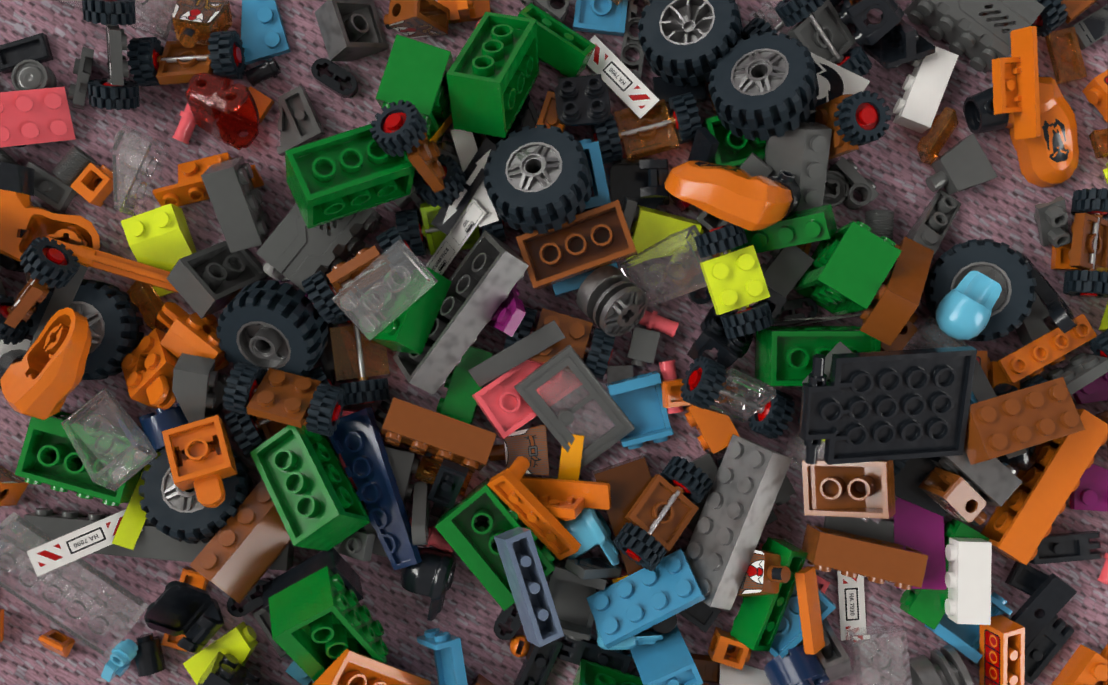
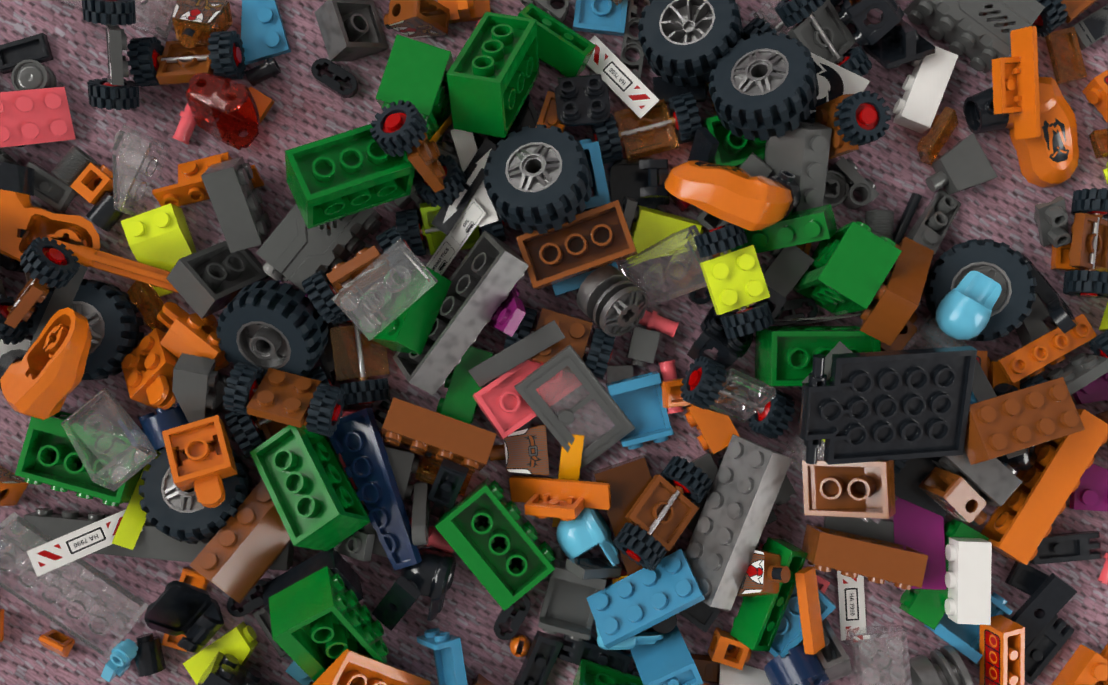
(83, 69): dark grey wing -> none
(103, 212): none -> black brick
(297, 120): dark grey wing -> none
(396, 602): none -> black tile
(529, 586): sand blue brick -> none
(531, 510): orange piece -> none
(906, 217): none -> black bar

